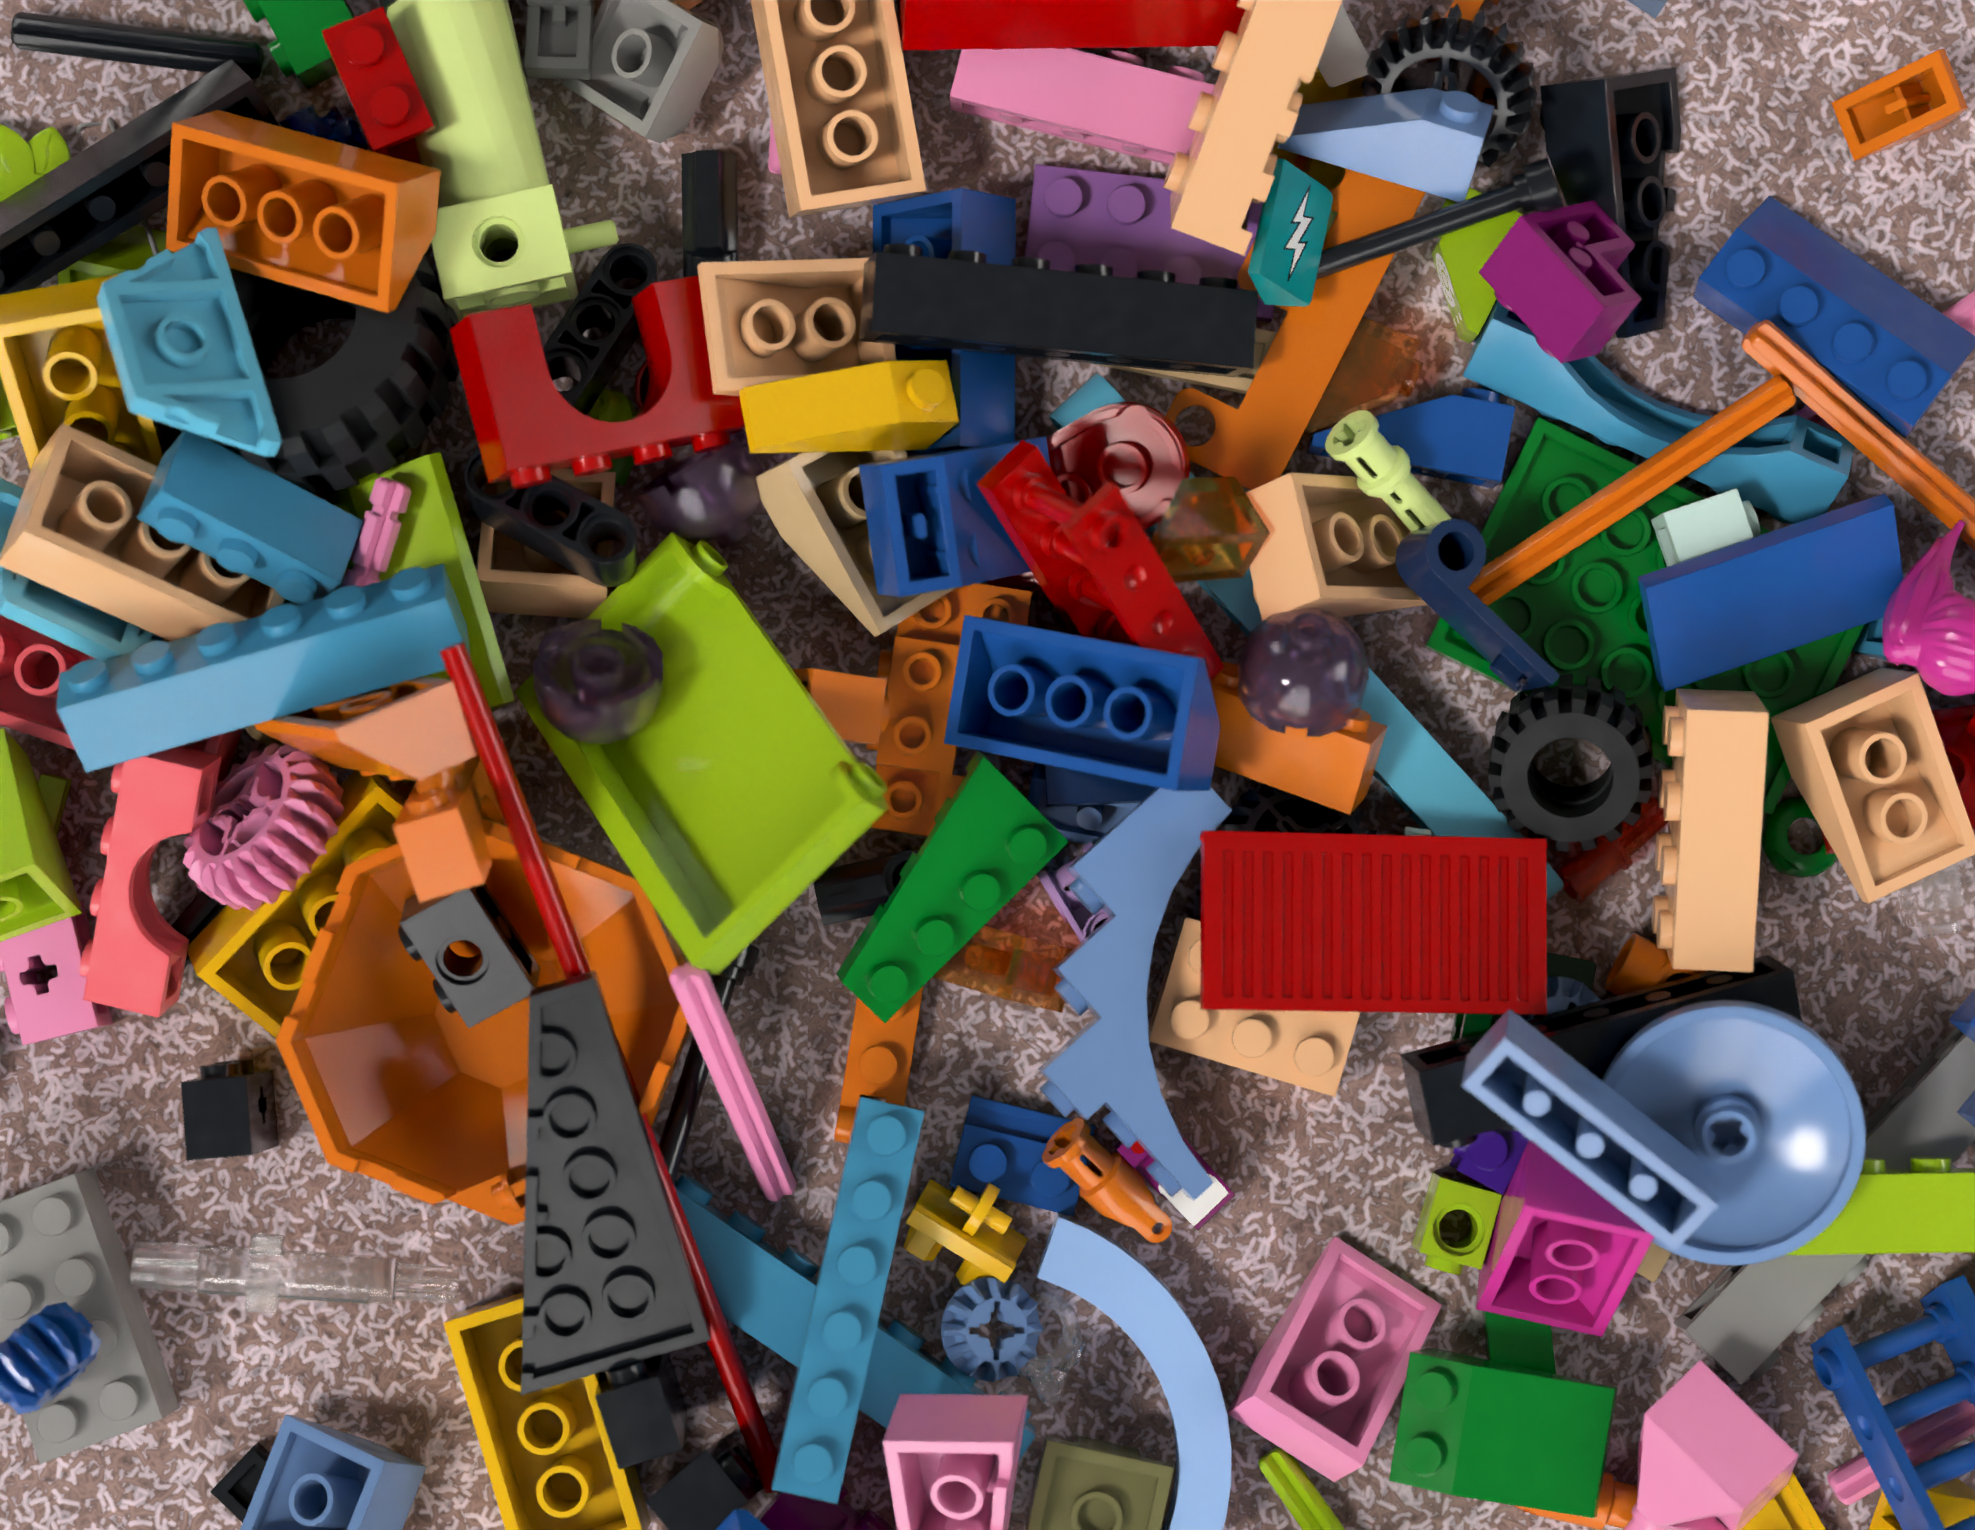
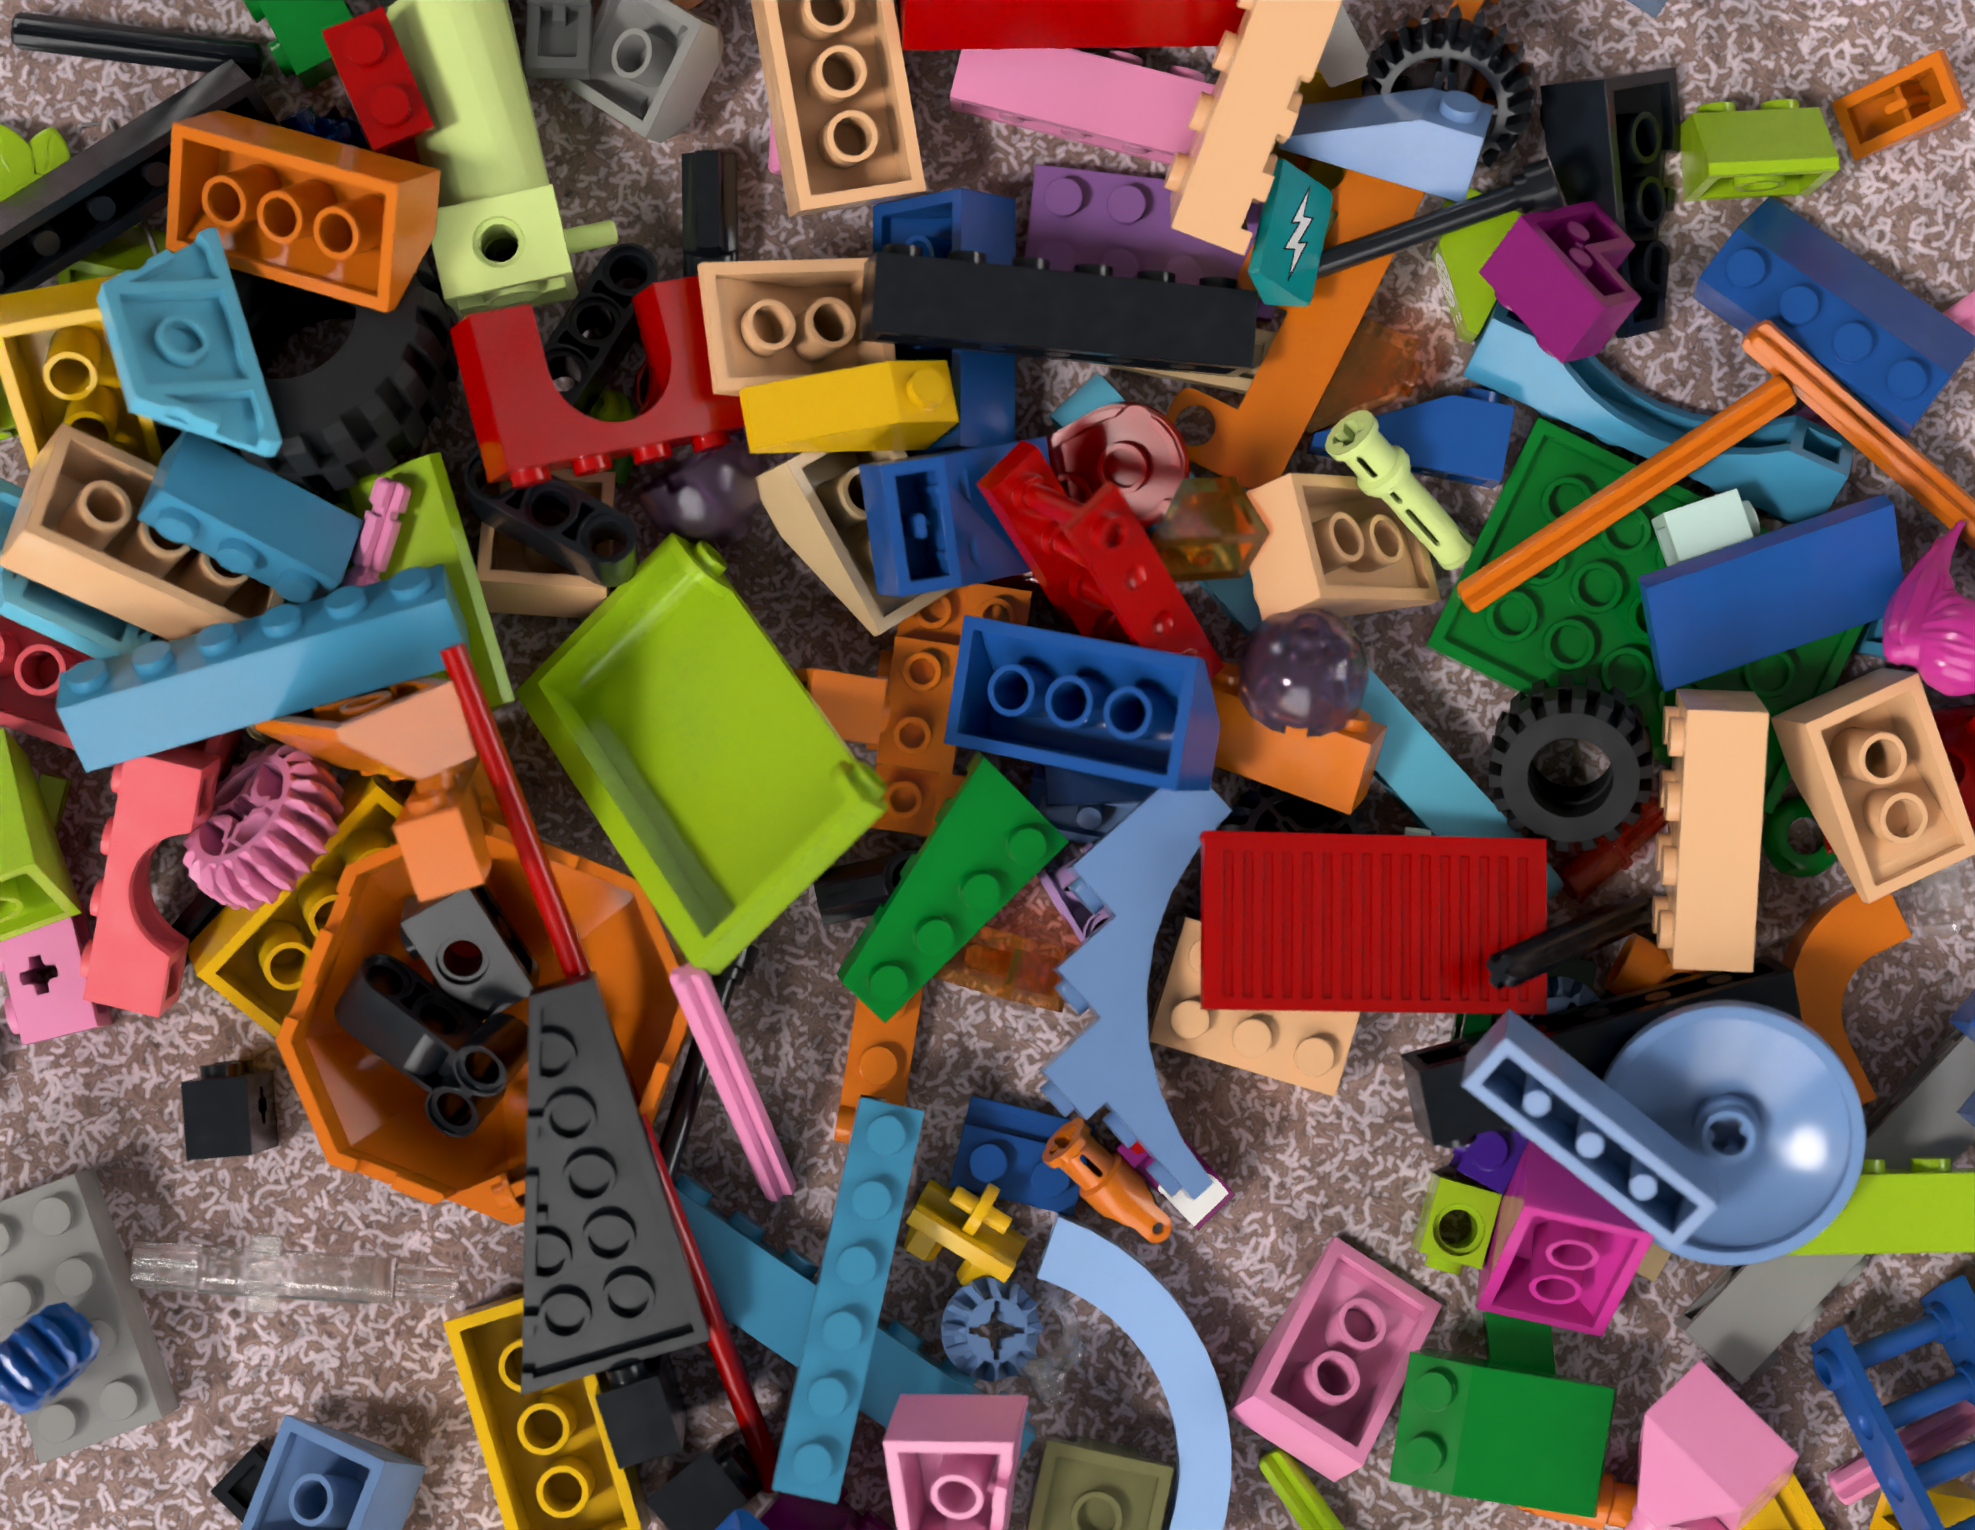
(433, 1041): none -> black piece
(598, 681): cylinder -> none
(1439, 568): dark blue door -> none
(1568, 941): none -> black axle
(1755, 151): none -> lime slope
(1828, 953): none -> orange arch

